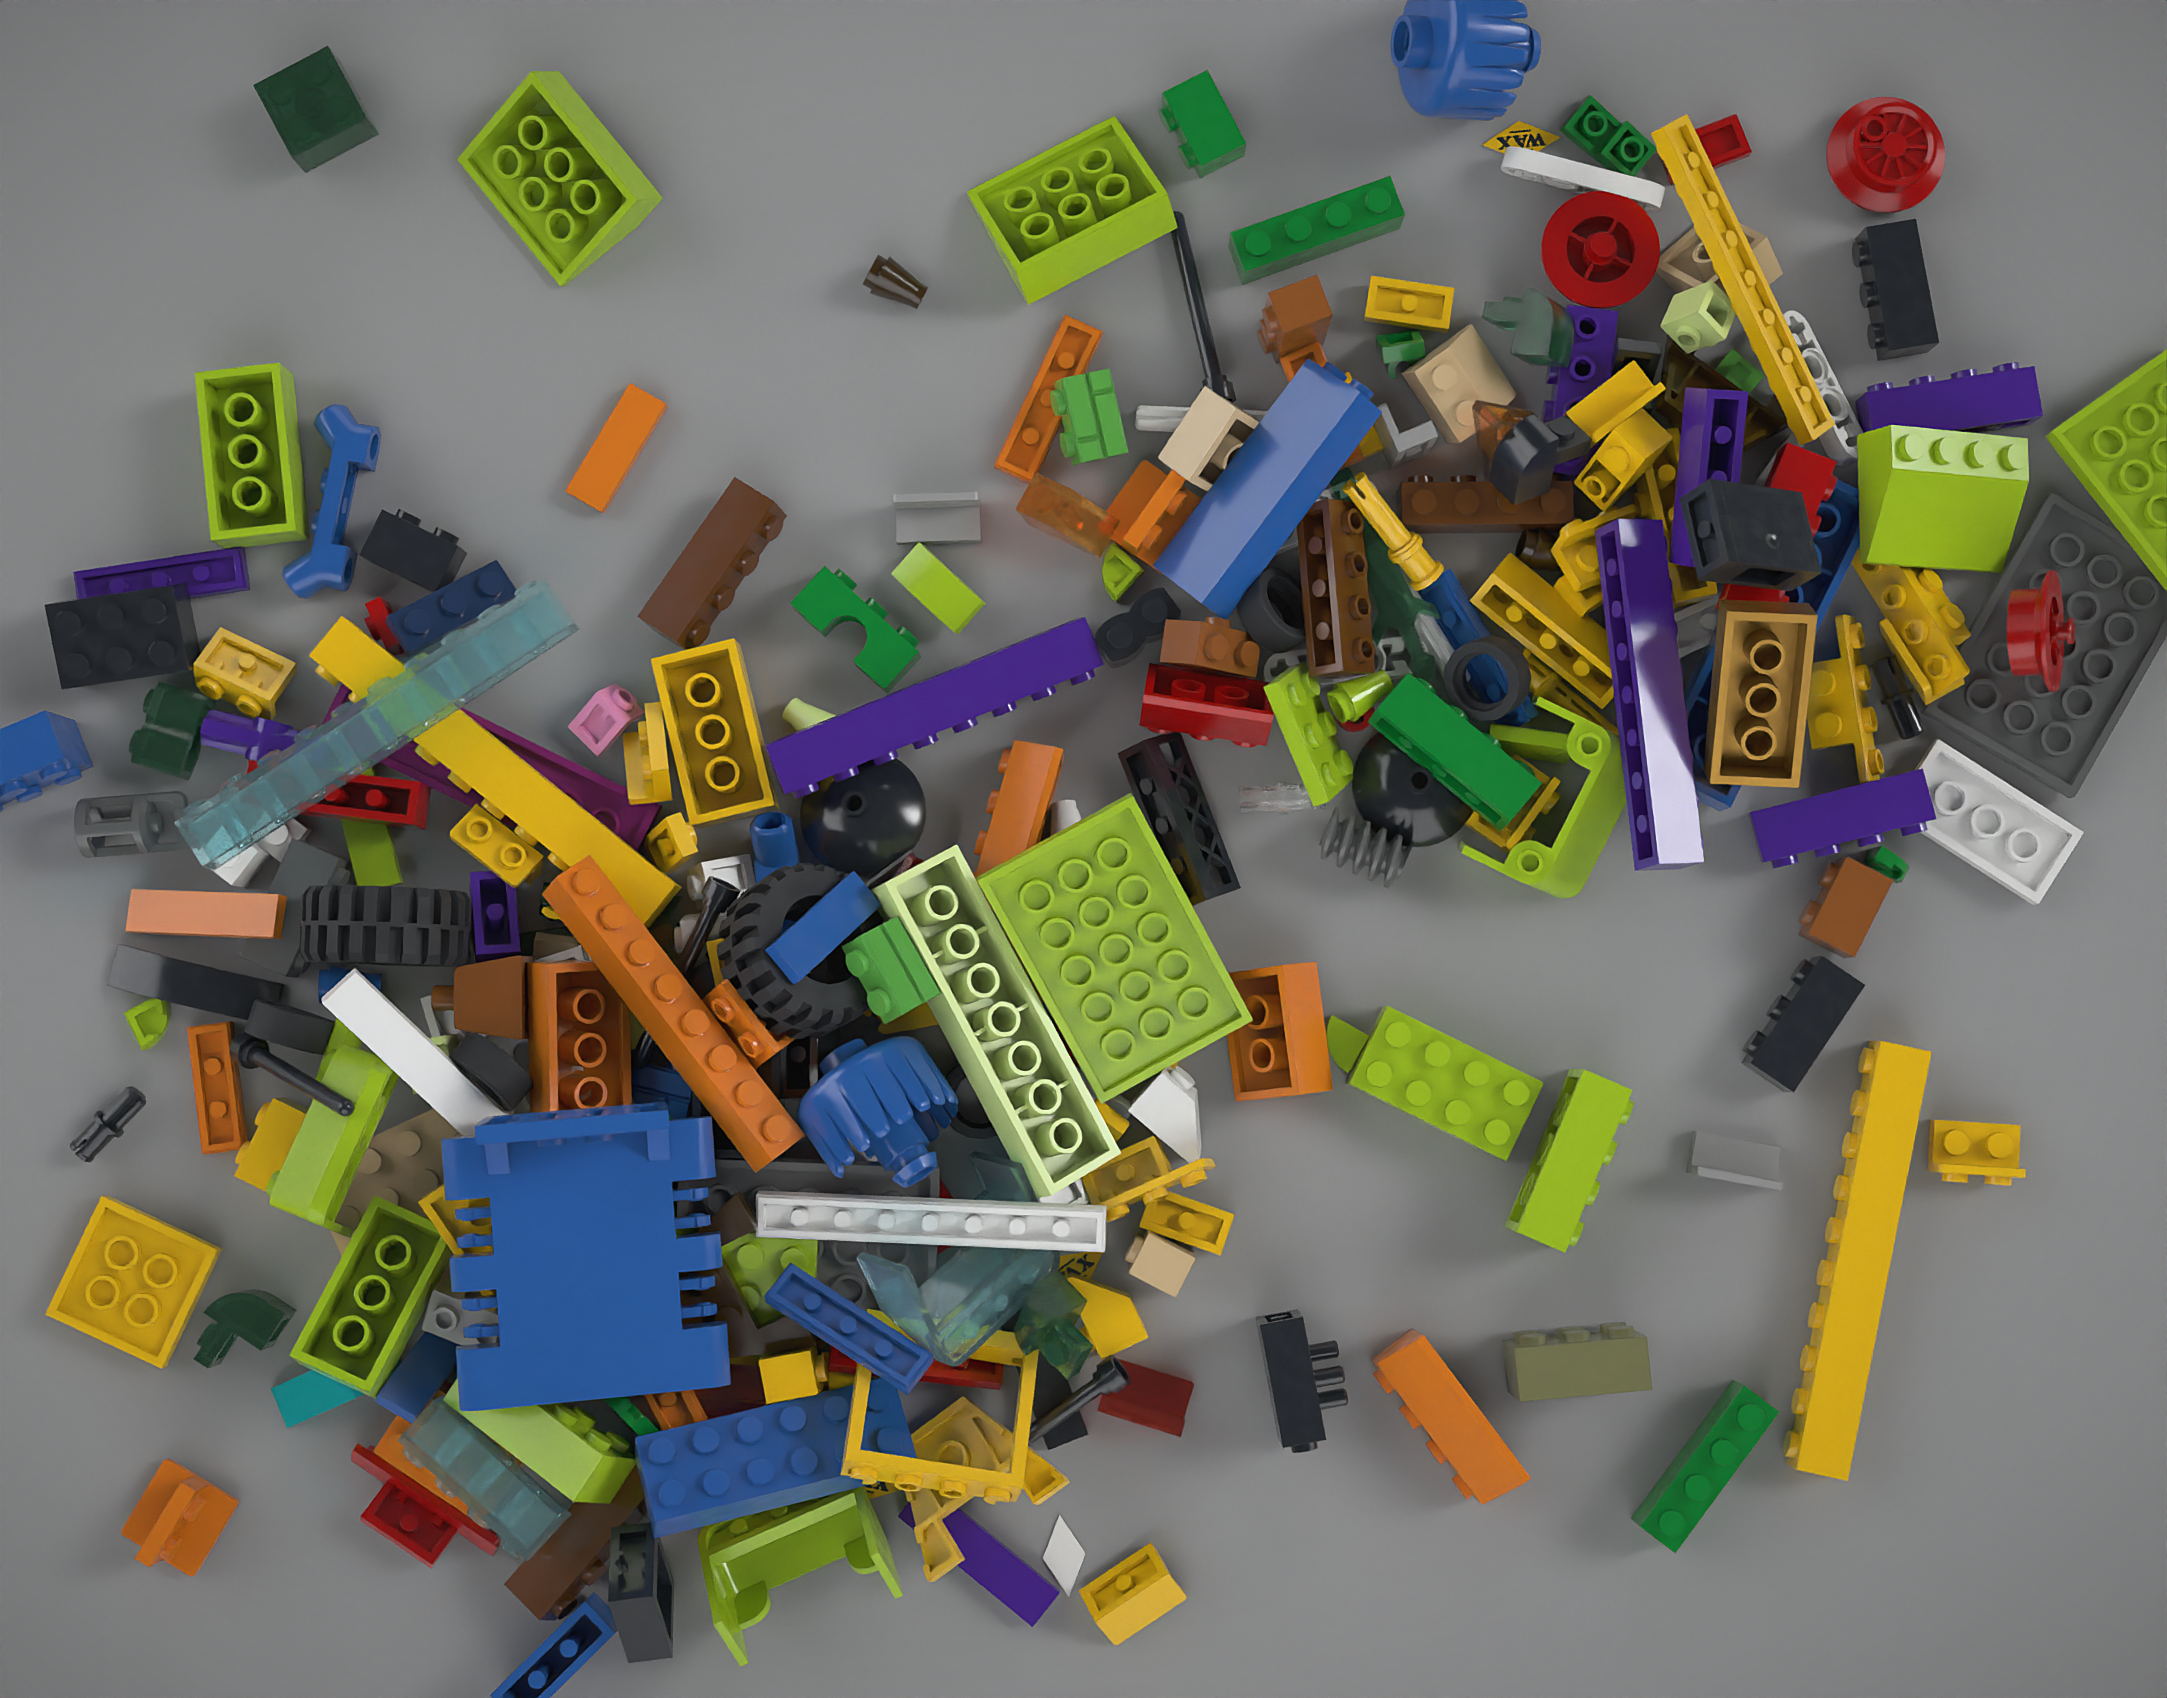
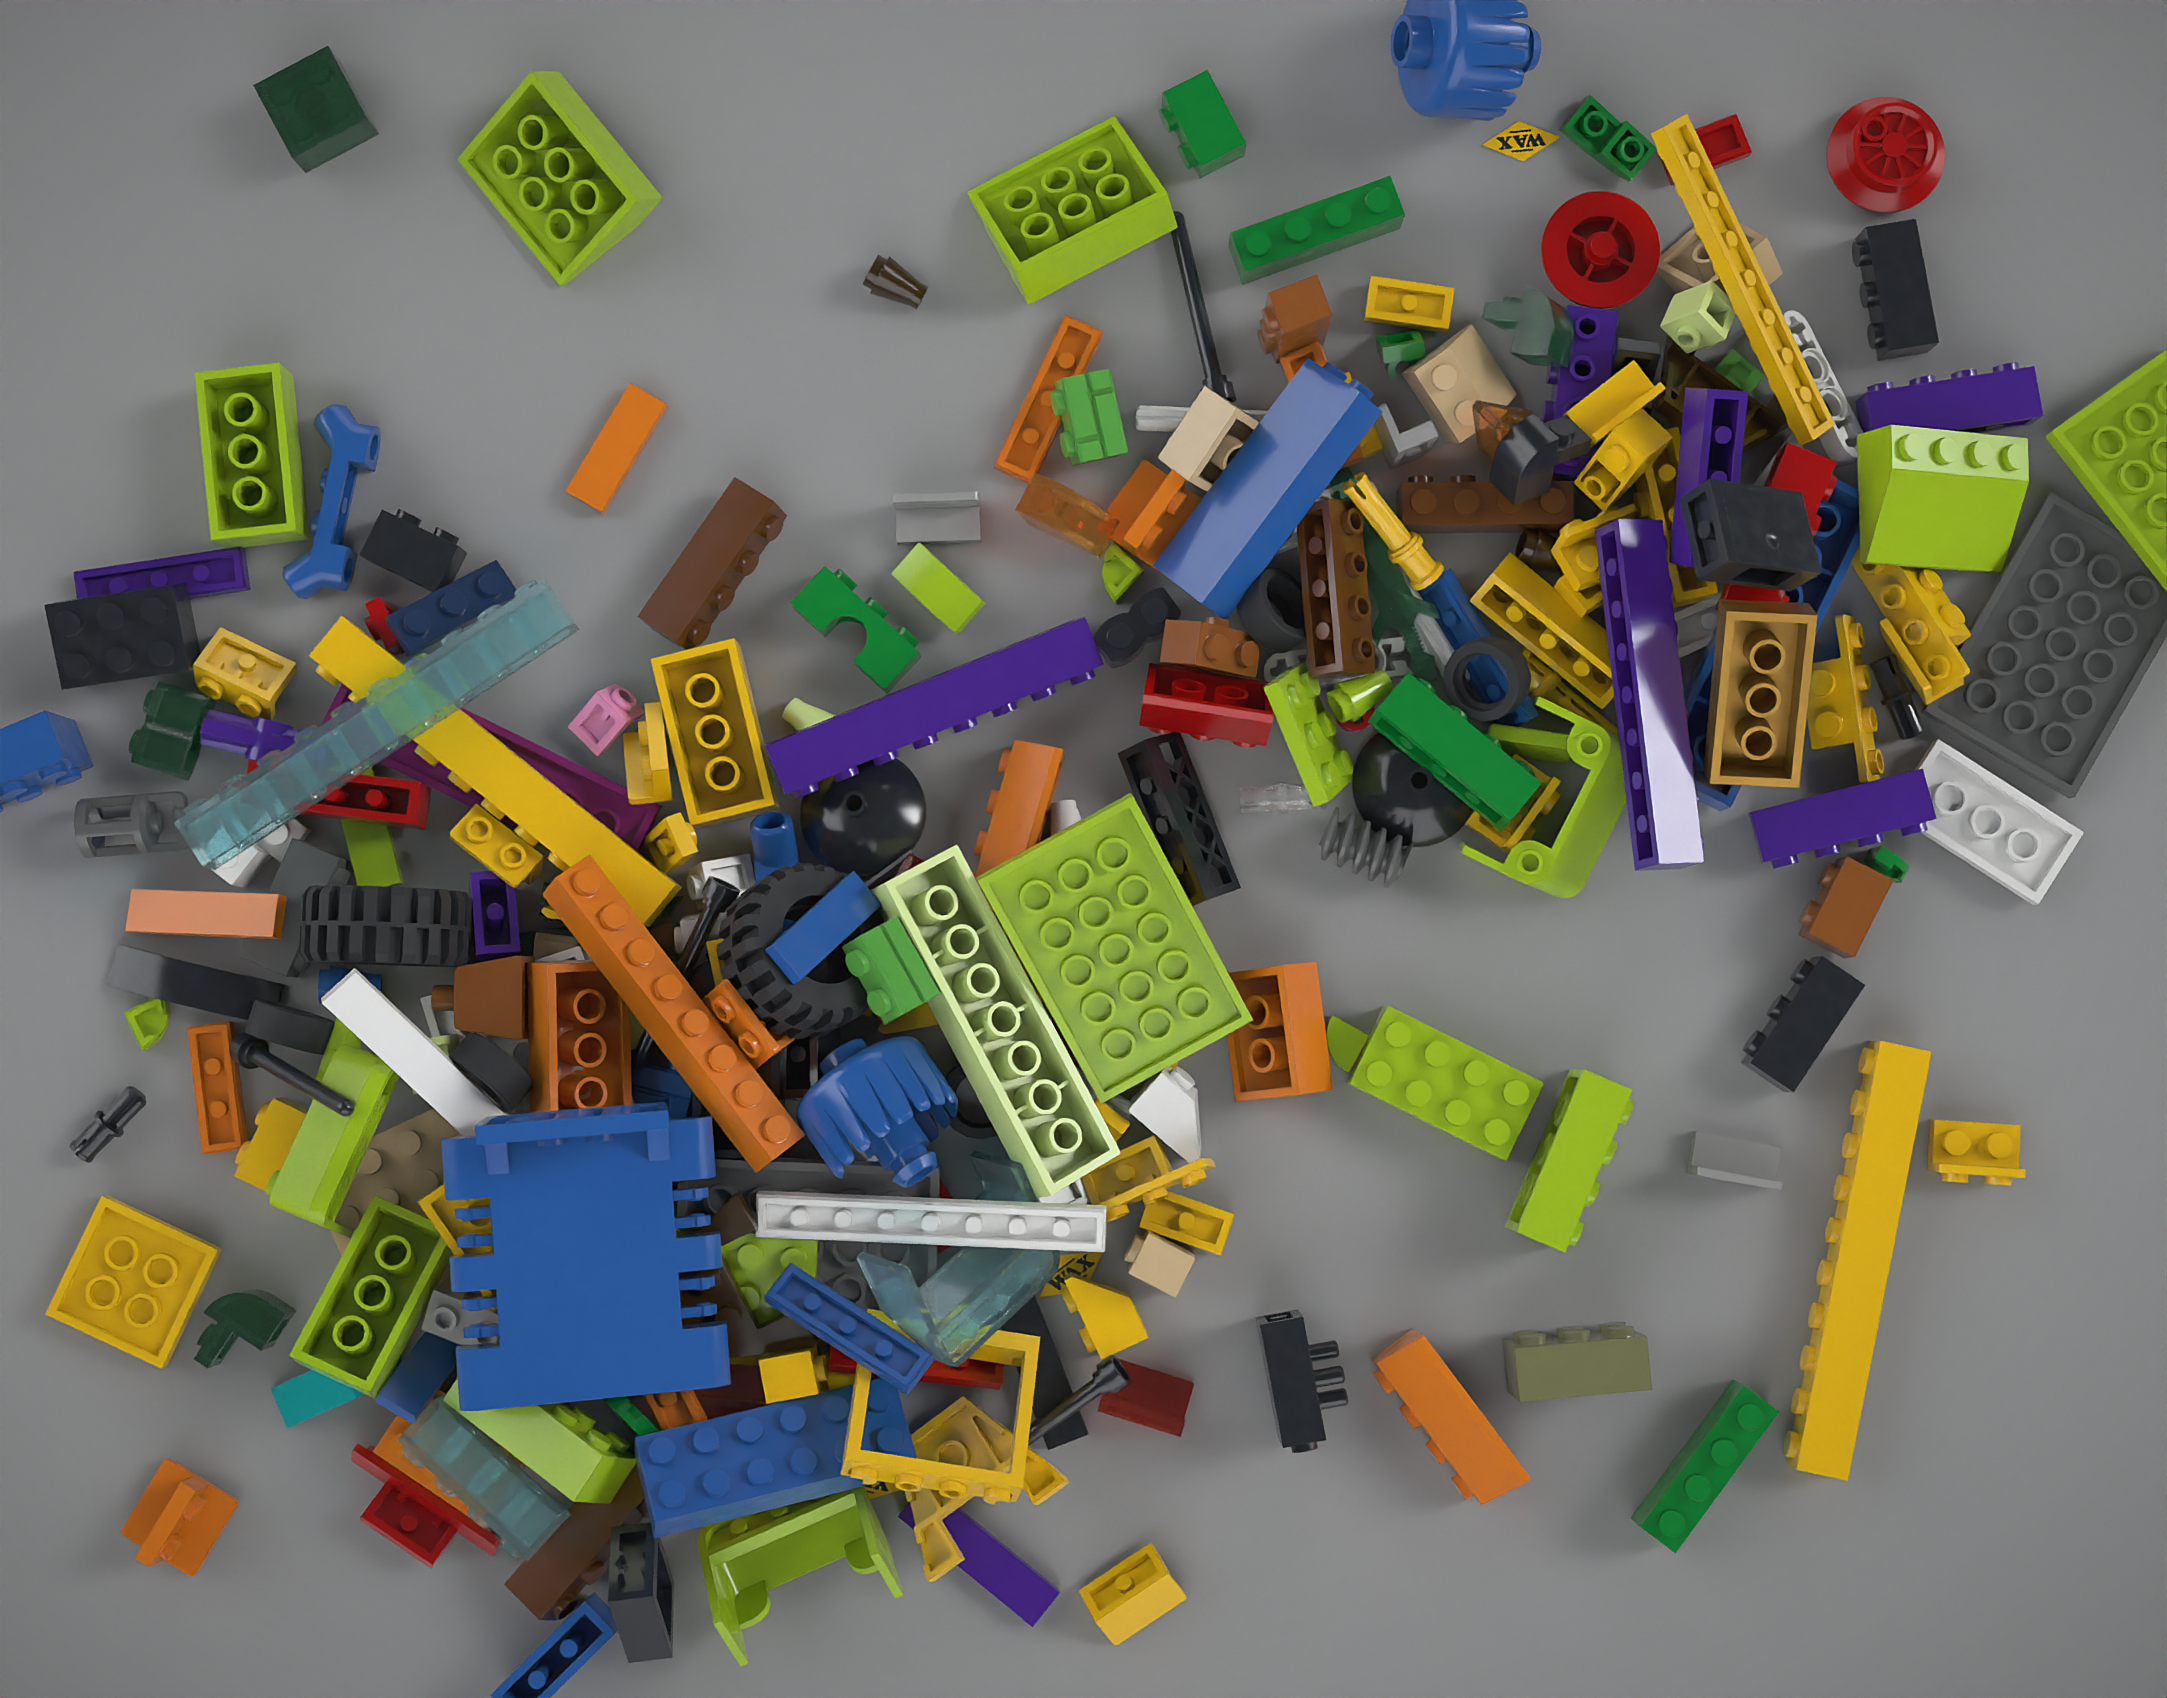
(1049, 1324): clear green brick -> none
(1064, 1555): white sticker -> none
(1580, 176): white beam -> none
(2038, 631): red wheel -> none

